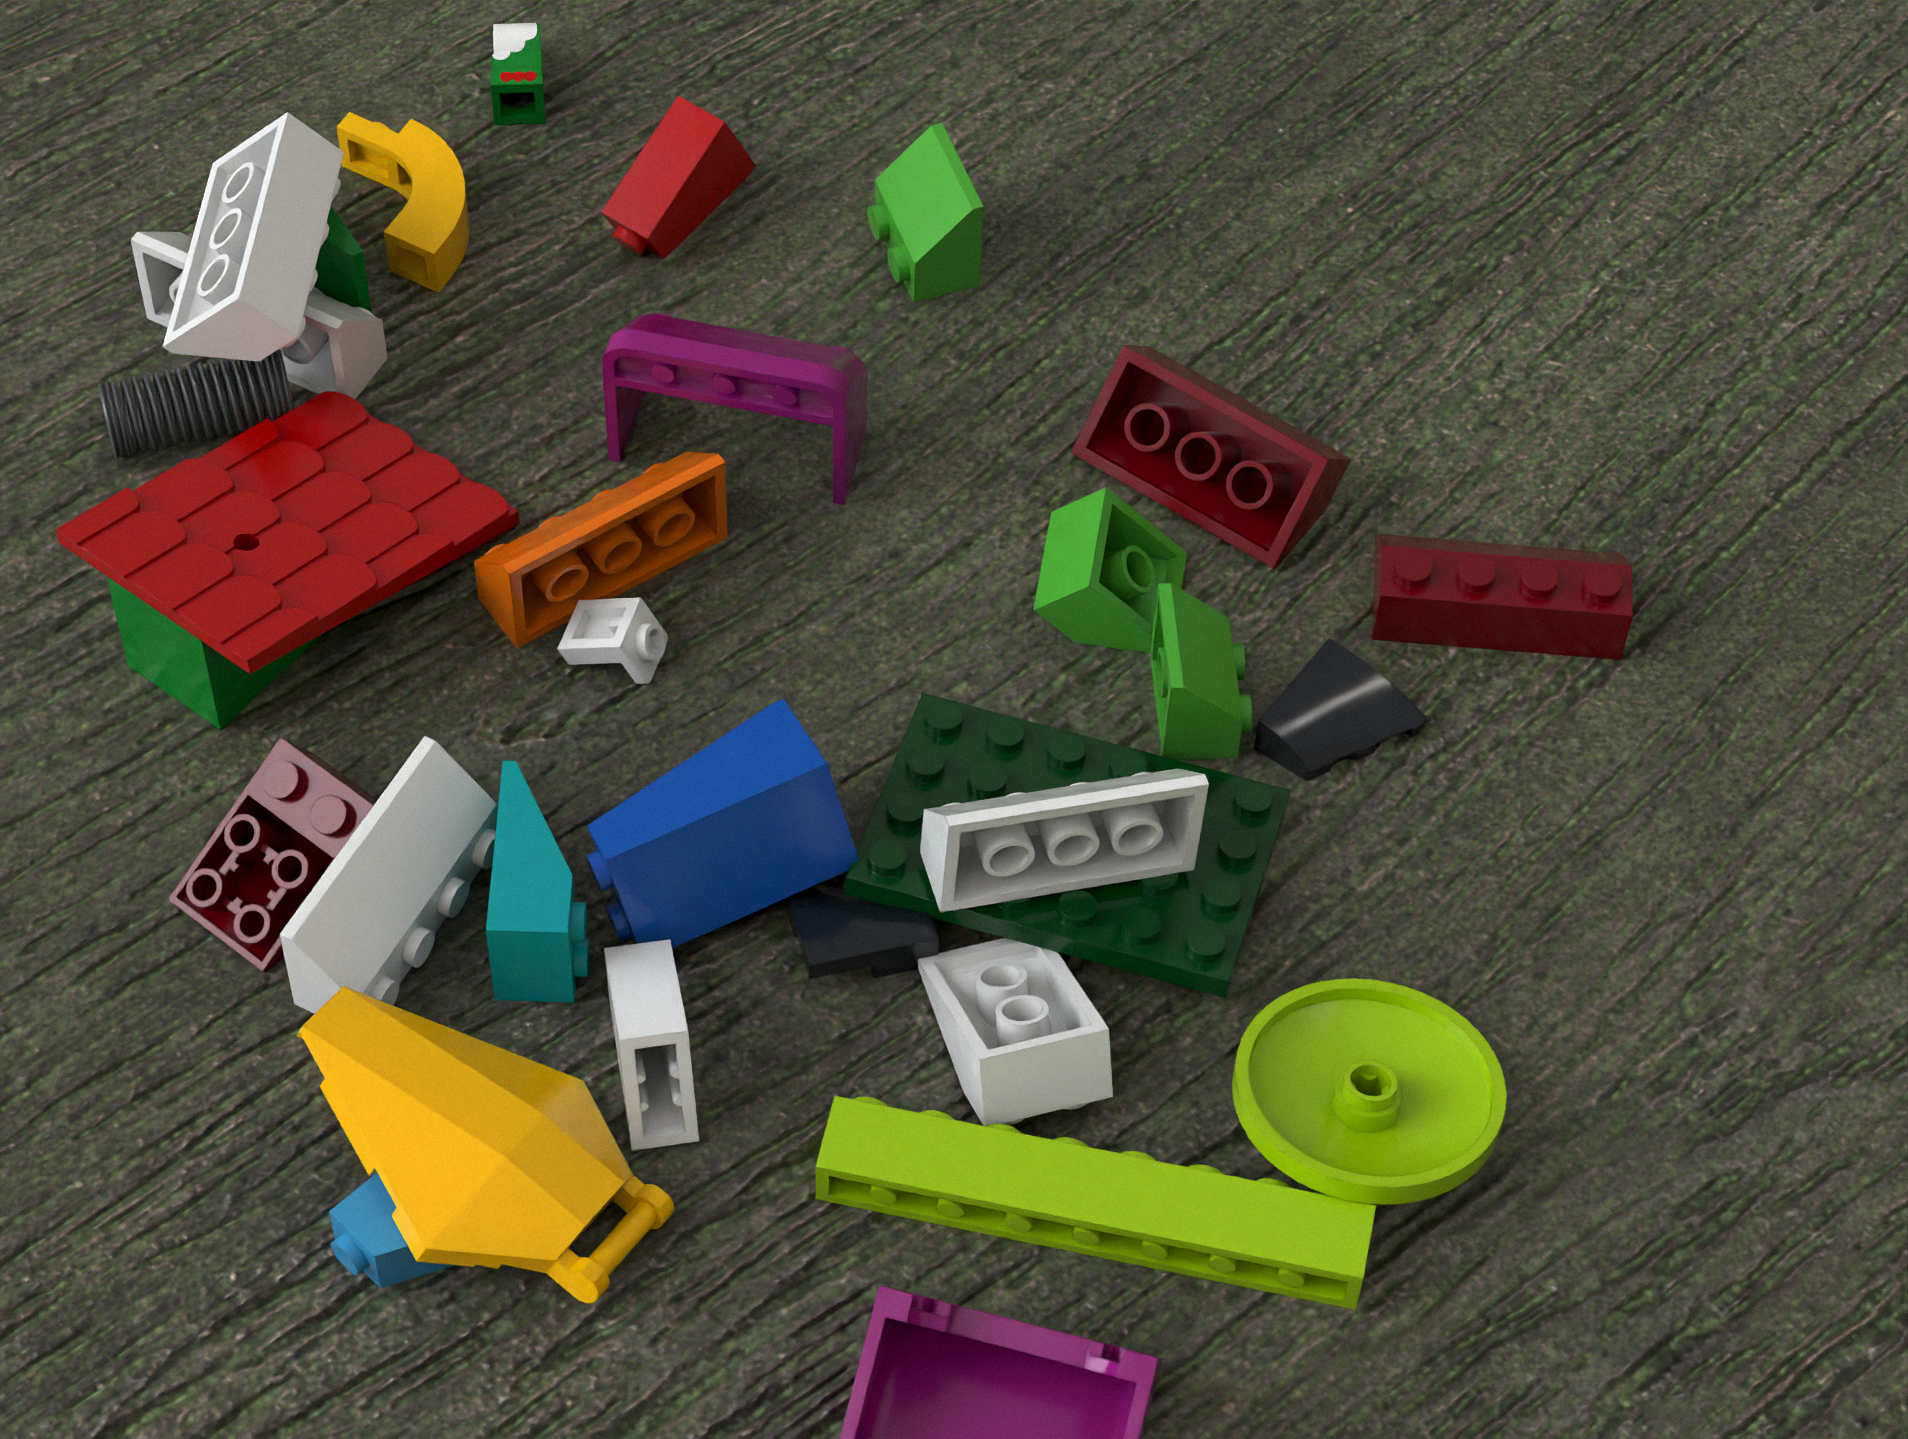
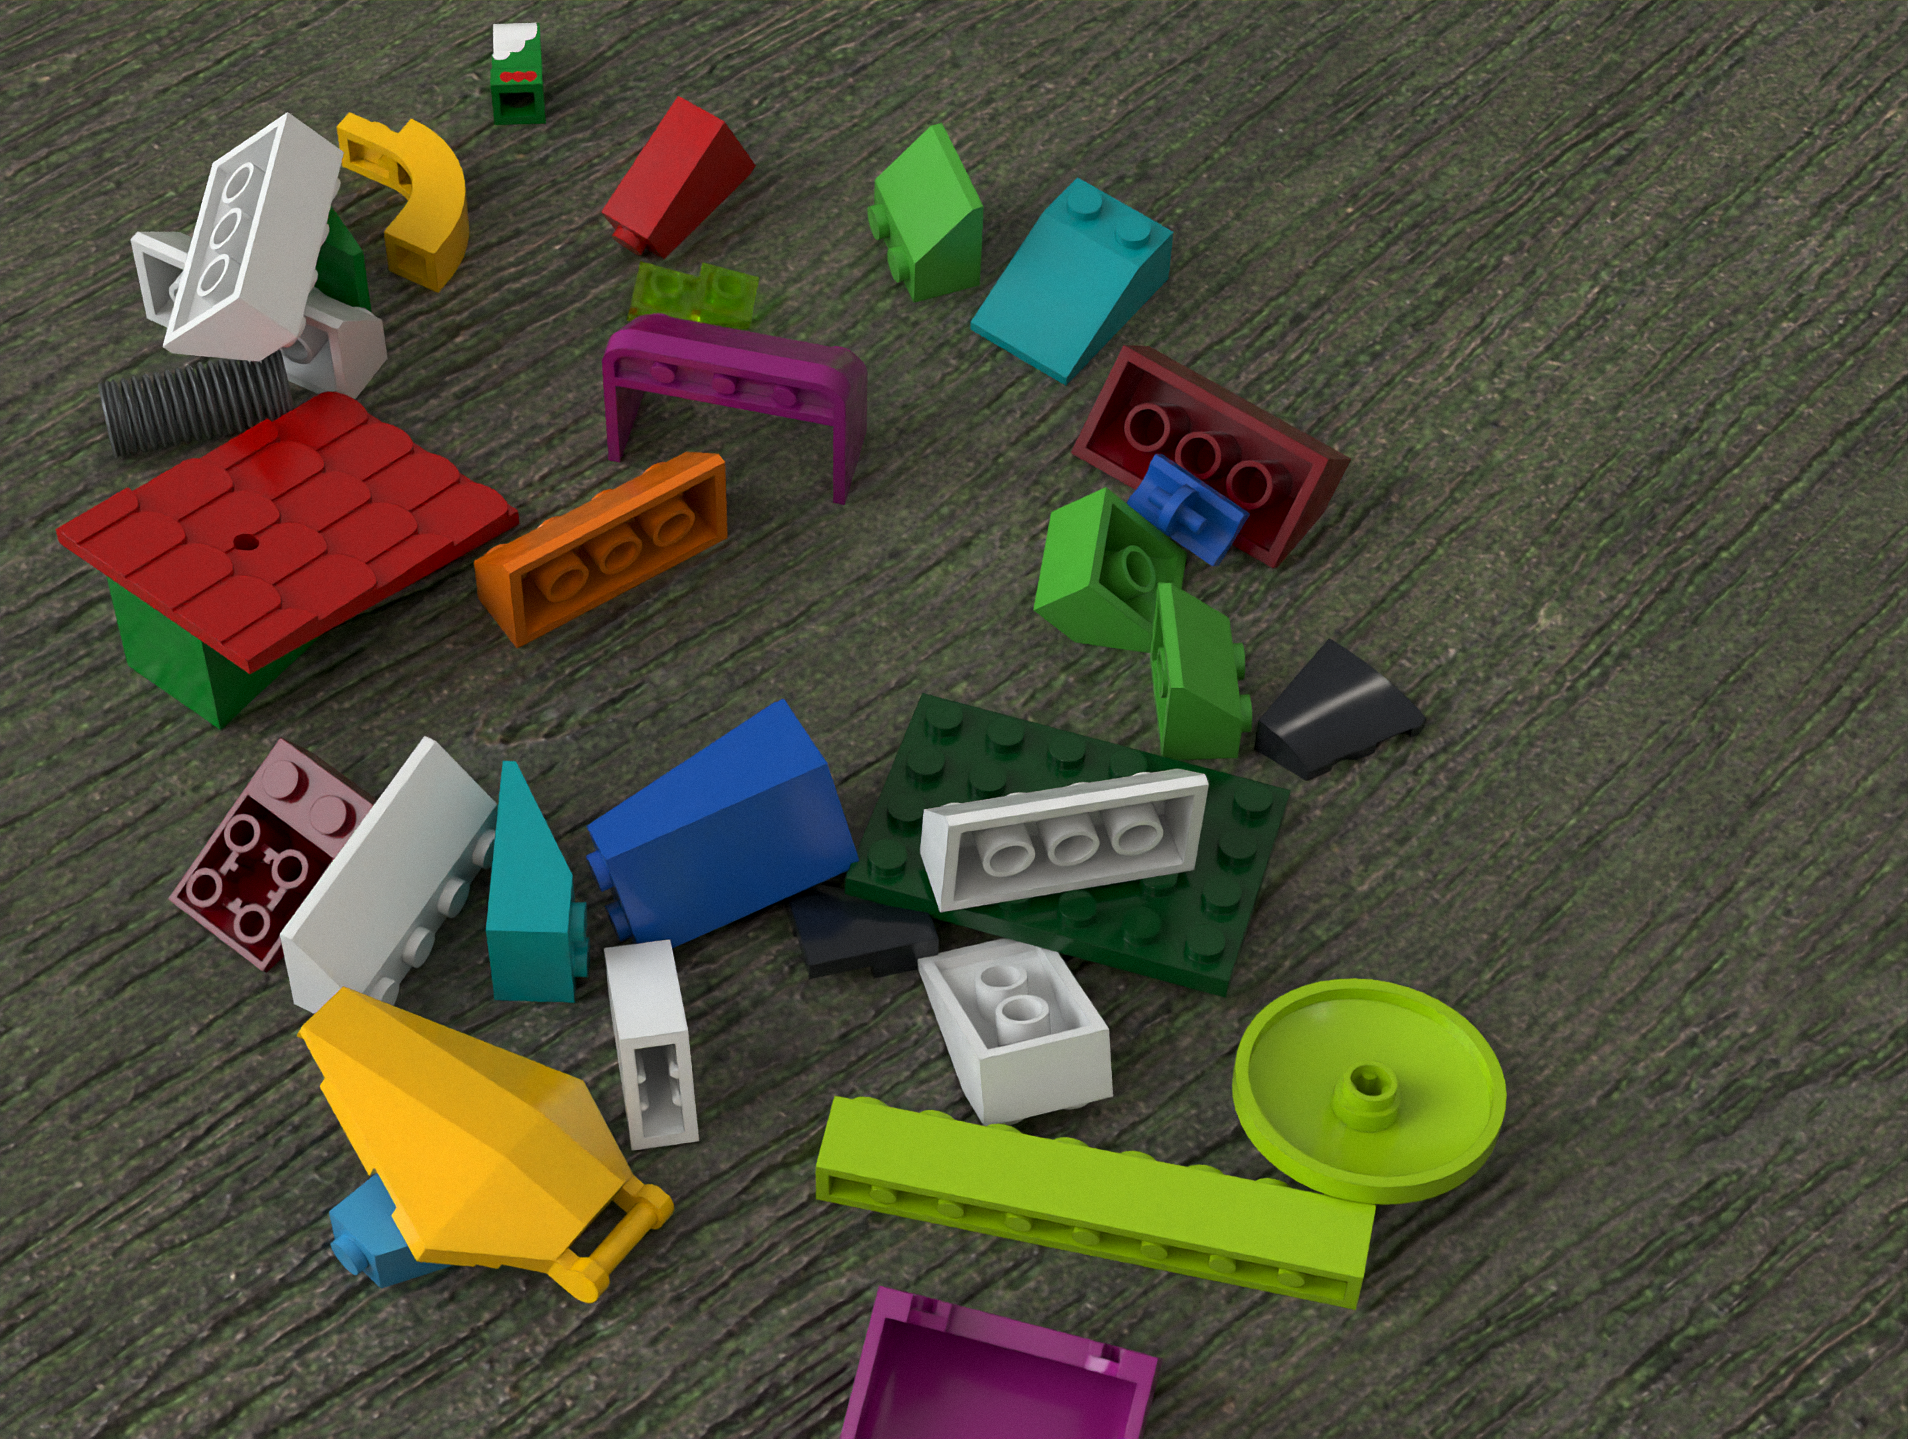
(615, 633): white bracket -> none
(712, 297): none -> clear neon green slope
(1075, 281): none -> teal slope
(1188, 510): none -> blue hips
(1501, 597): dark red slope -> none

